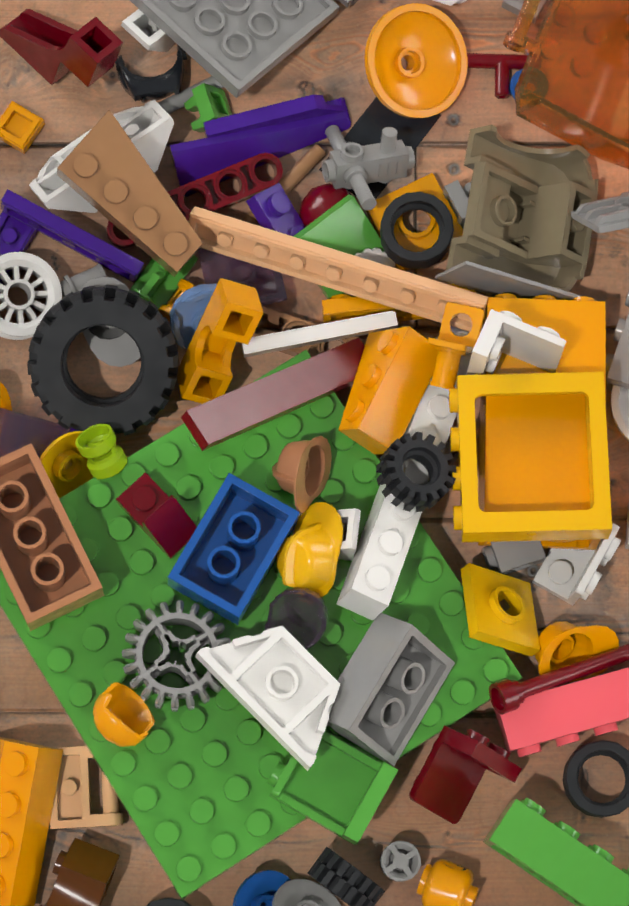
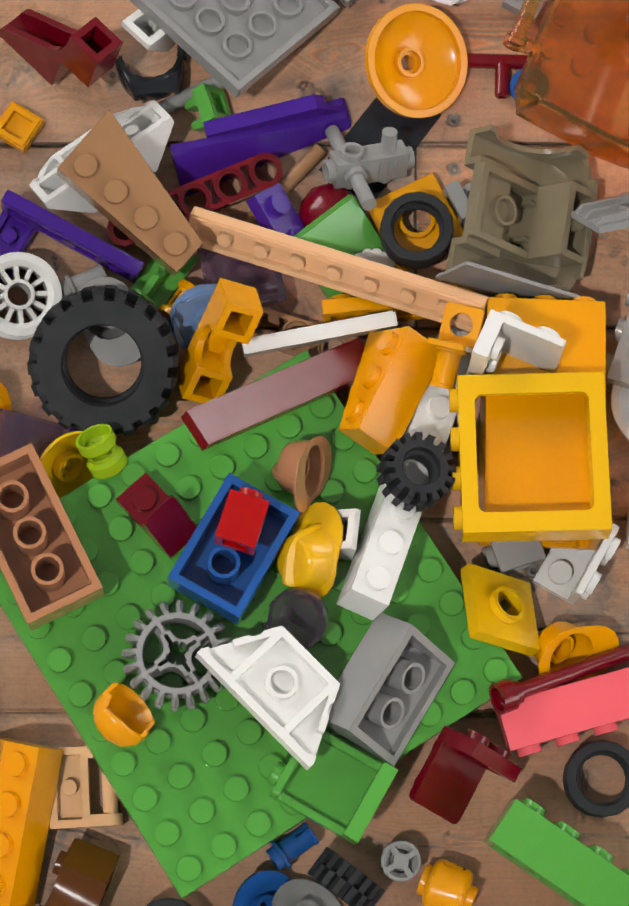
(242, 520): none -> red brick
(291, 846): none -> blue pin

